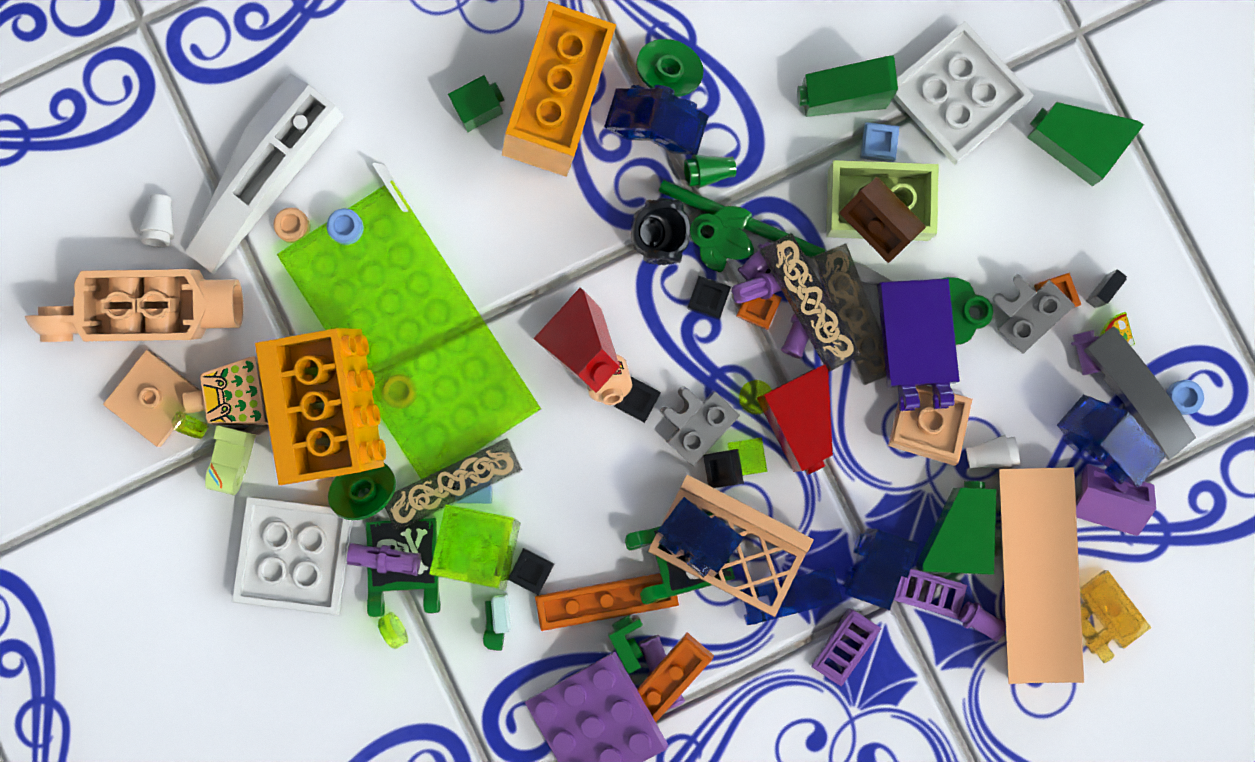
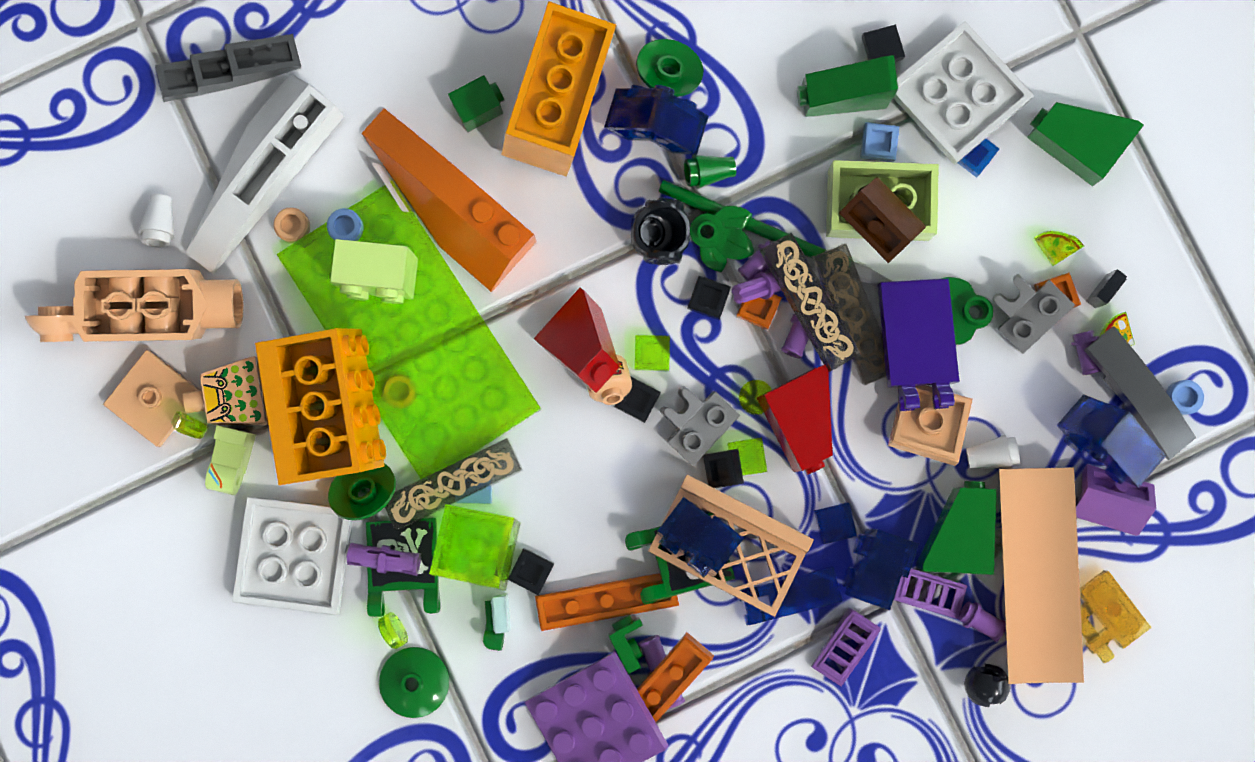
(228, 68): none -> dark grey slope
(374, 270): none -> yellowish green brick
(431, 678): none -> green dish
(451, 206): none -> orange wedge
(652, 353): none -> clear neon green tile
(835, 523): none -> clear blue tile
(883, 43): none -> black tile
(979, 157): none -> clear blue tile
(987, 685): none -> black piece
(1057, 245): none -> clear neon green tile

